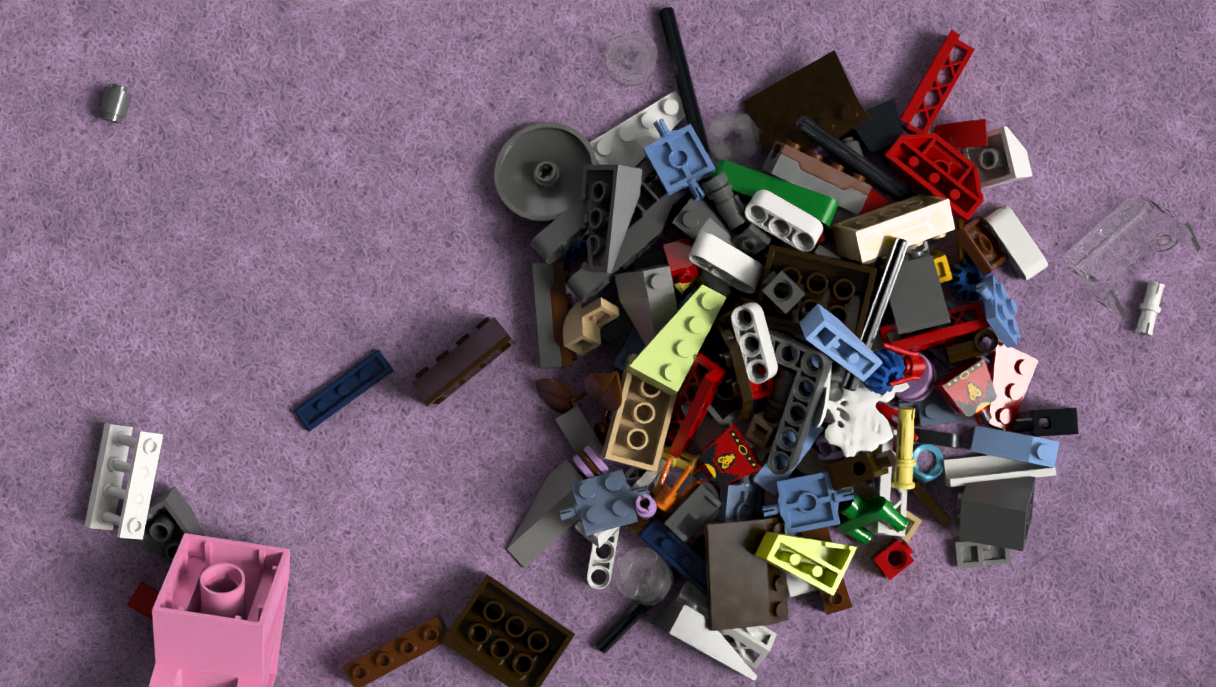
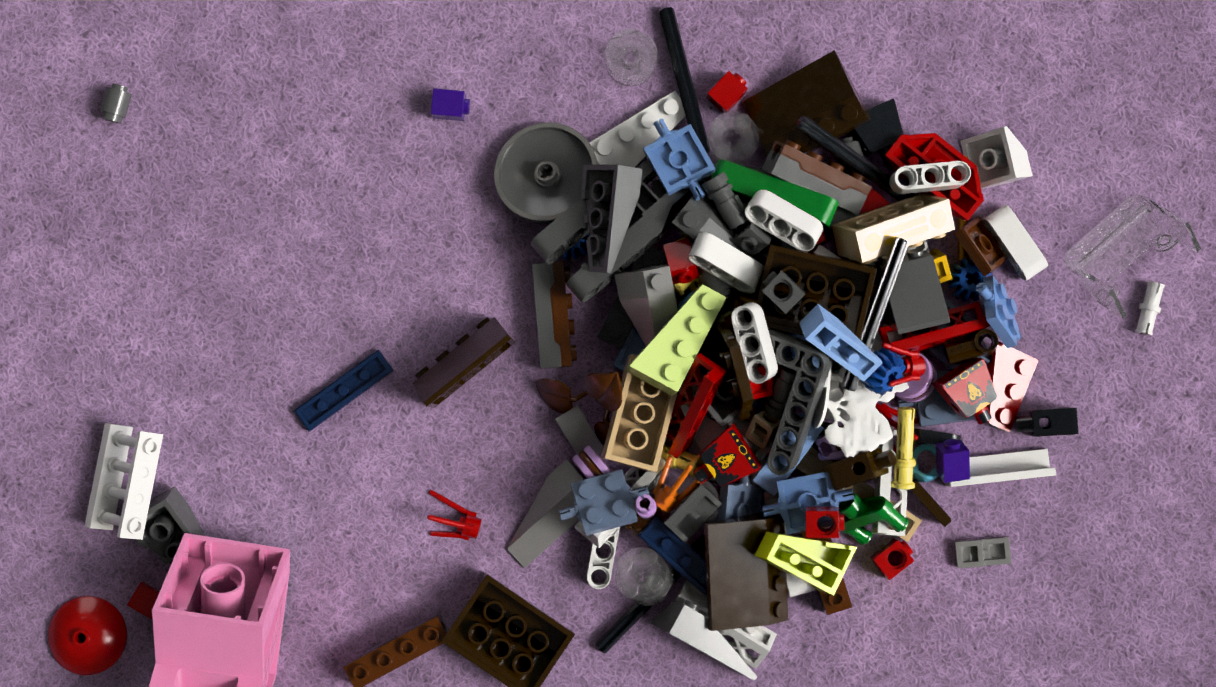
(103, 630): none -> red dish
(449, 104): none -> dark purple brick
(467, 526): none -> red plant
(583, 324): tan brick -> none
(727, 91): none -> red brick
(813, 530): none -> red brick
(931, 77): red fence -> none
(942, 174): none -> white beam
(952, 460): none -> dark purple brick
(964, 134): red slope -> none
(997, 512): dark grey slope -> none
(1014, 446): light blue slope -> none

